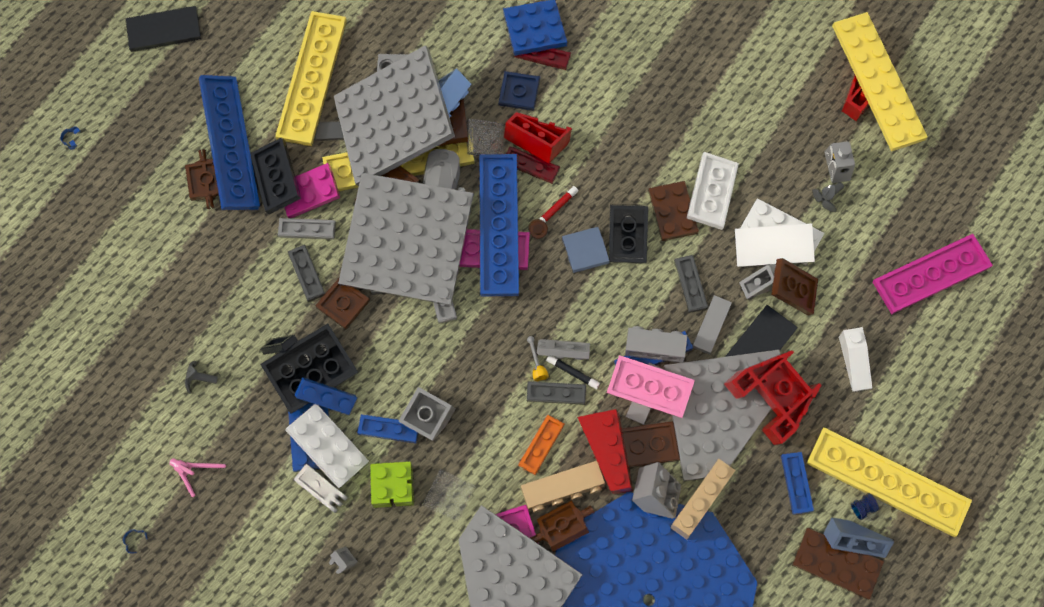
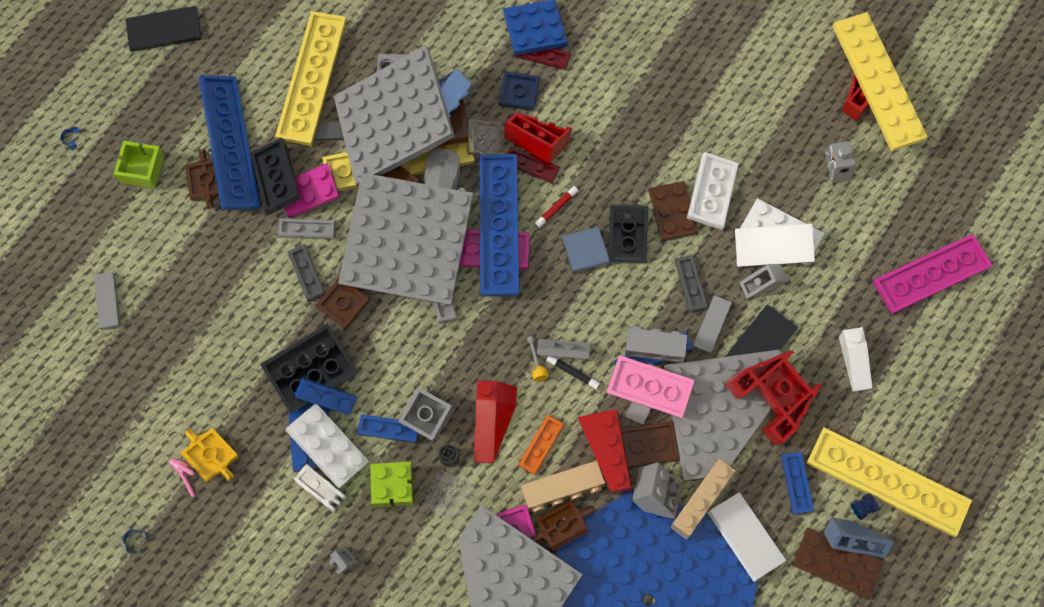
(106, 301): none -> light grey tile
(141, 169): none -> lime piece
(192, 374): dark grey plant -> none
(209, 455): none -> yellow plate
(278, 344): black tile -> none
(446, 458): none -> pearl dark grey wheel
(493, 414): none -> red wedge
(538, 228): reddish brown tile -> none
(556, 393): dark grey tile -> none
(746, 536): none -> white tile
(794, 286): reddish brown plate -> none
(828, 194): dark grey plant -> none

